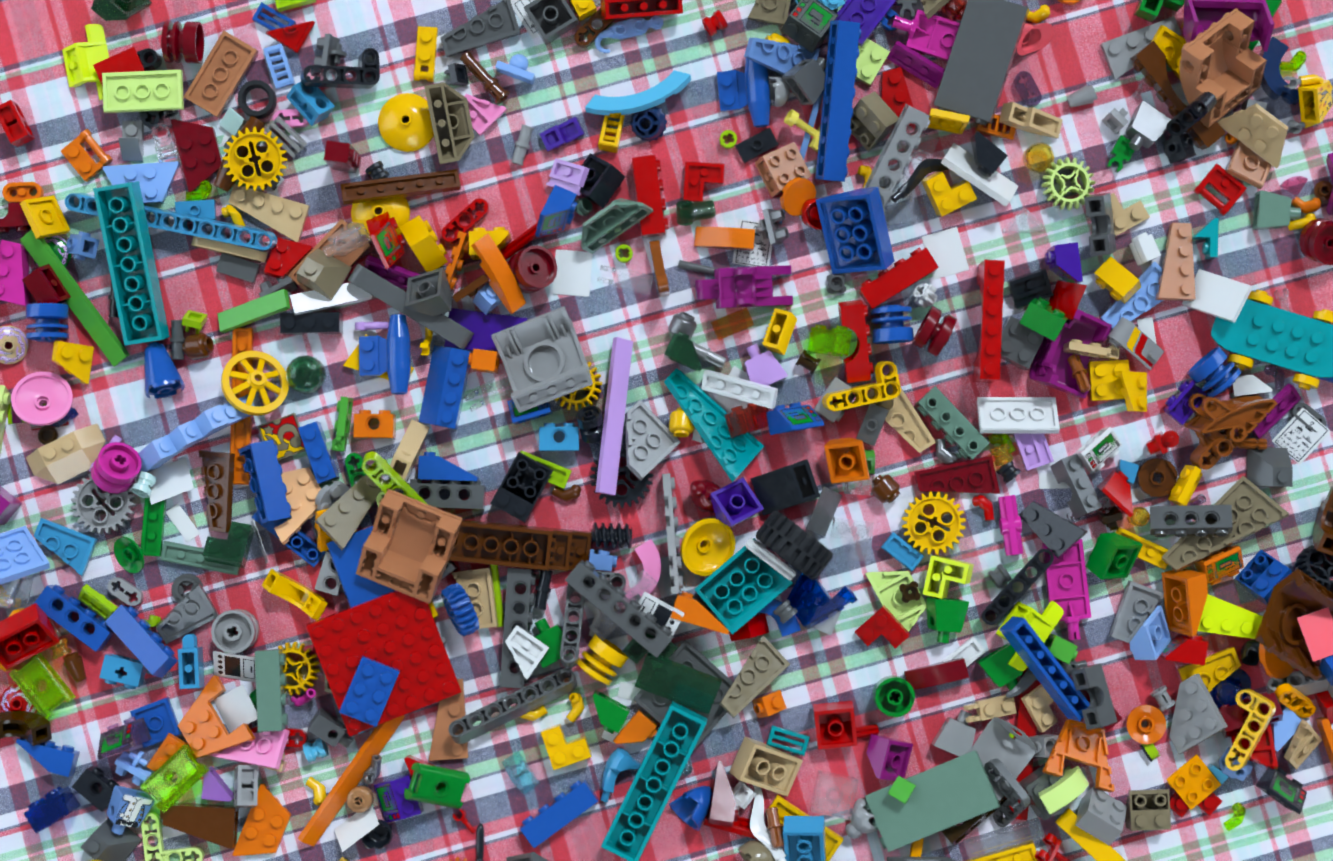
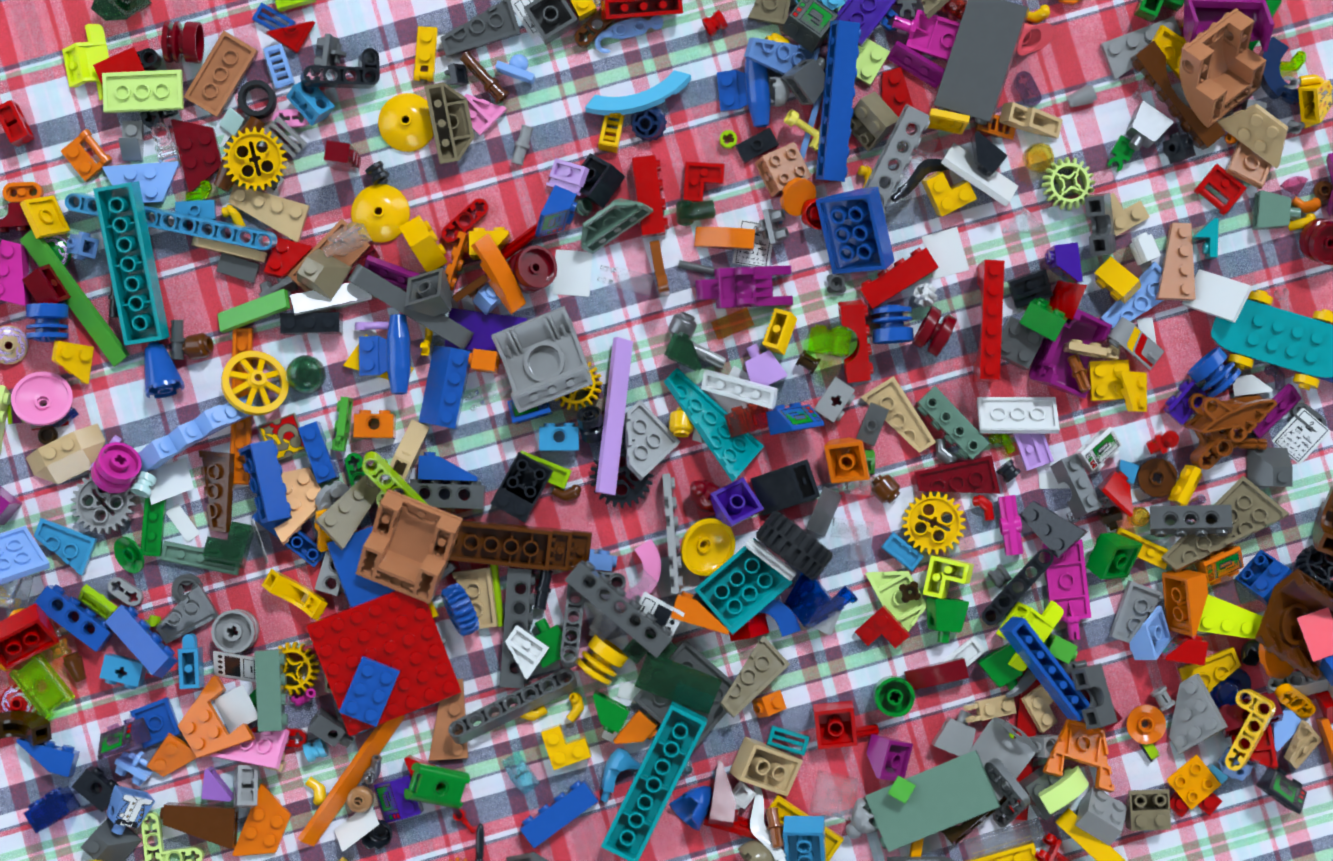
(161, 783): clear neon green piece -> none
(194, 320): lime tile -> none
(386, 239): red slope -> none
(400, 186): reddish brown plate -> none
(562, 134): dark purple slope -> none
(612, 535): black piece -> none
(624, 259): lime bush -> none
(785, 611): dark grey wheel -> none
(861, 391): yellow beam -> none
(1001, 454): clear yellow wheel -> none
(1116, 120): light grey tile -> none
(1191, 114): black beam -> none
(1238, 817): clear neon green arm -> none

